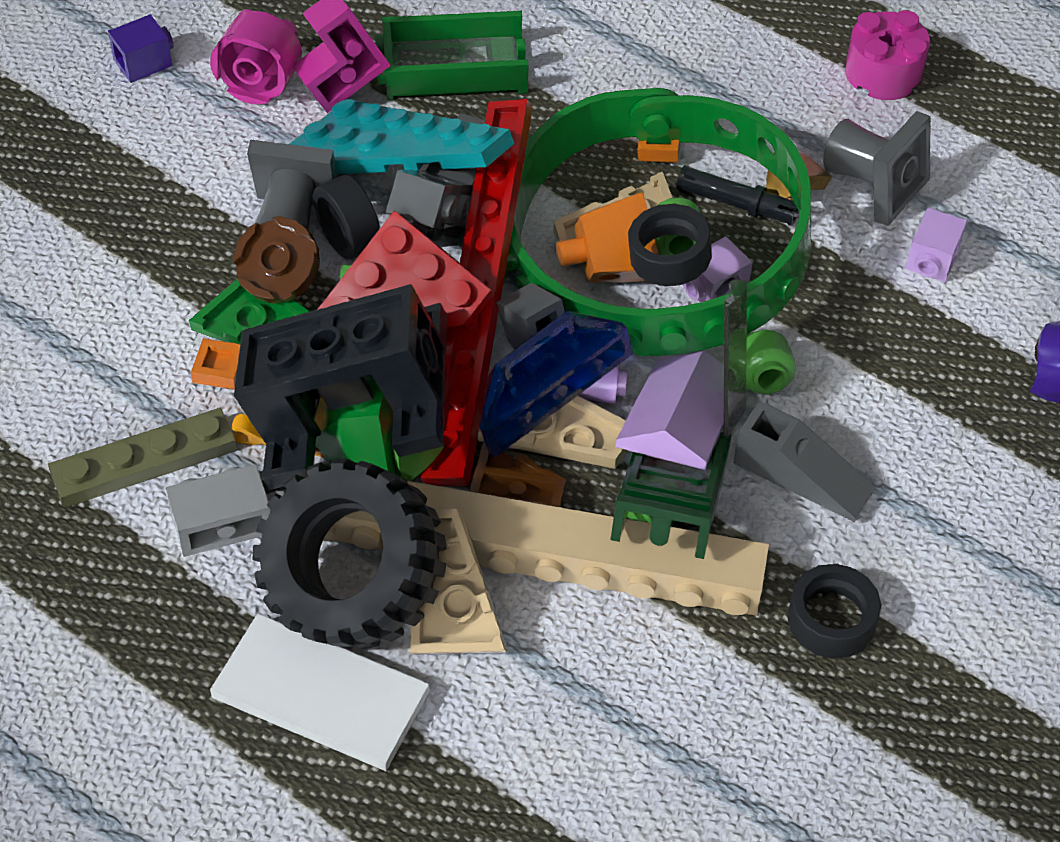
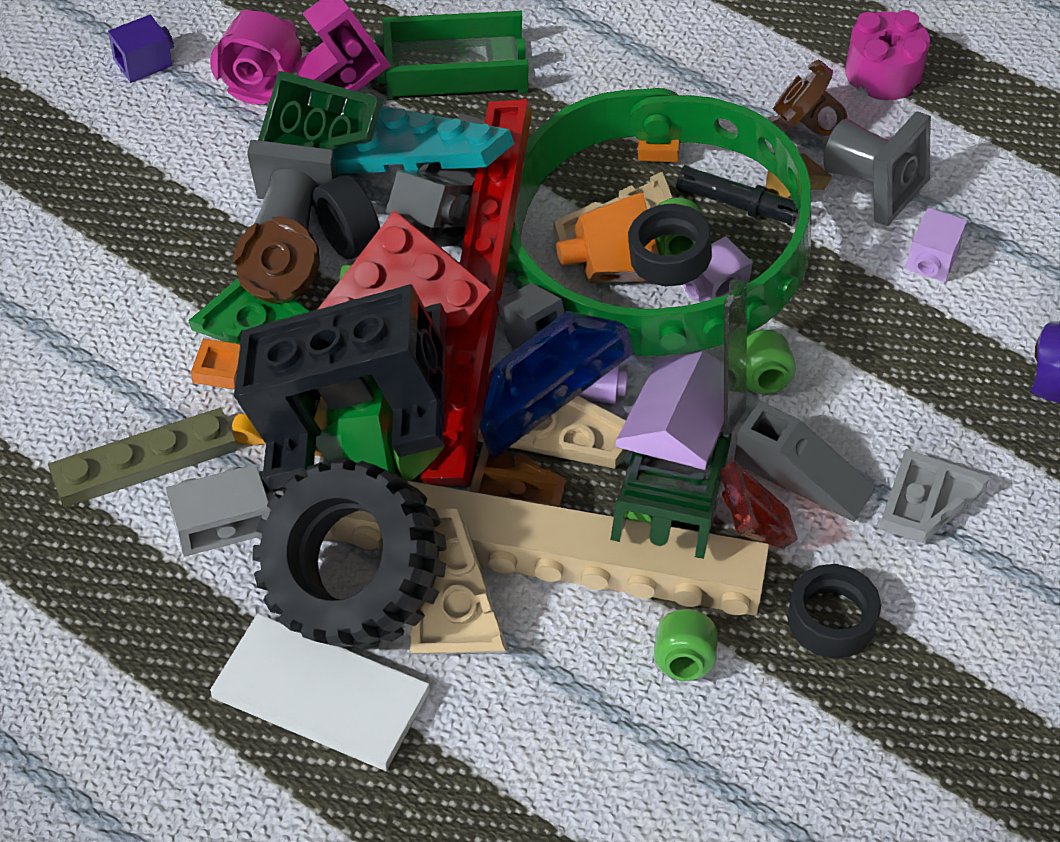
(318, 114): none -> dark green wedge
(686, 645): none -> bright green head
(755, 509): none -> clear red wing
(805, 100): none -> reddish brown tile
(929, 495): none -> light grey wing

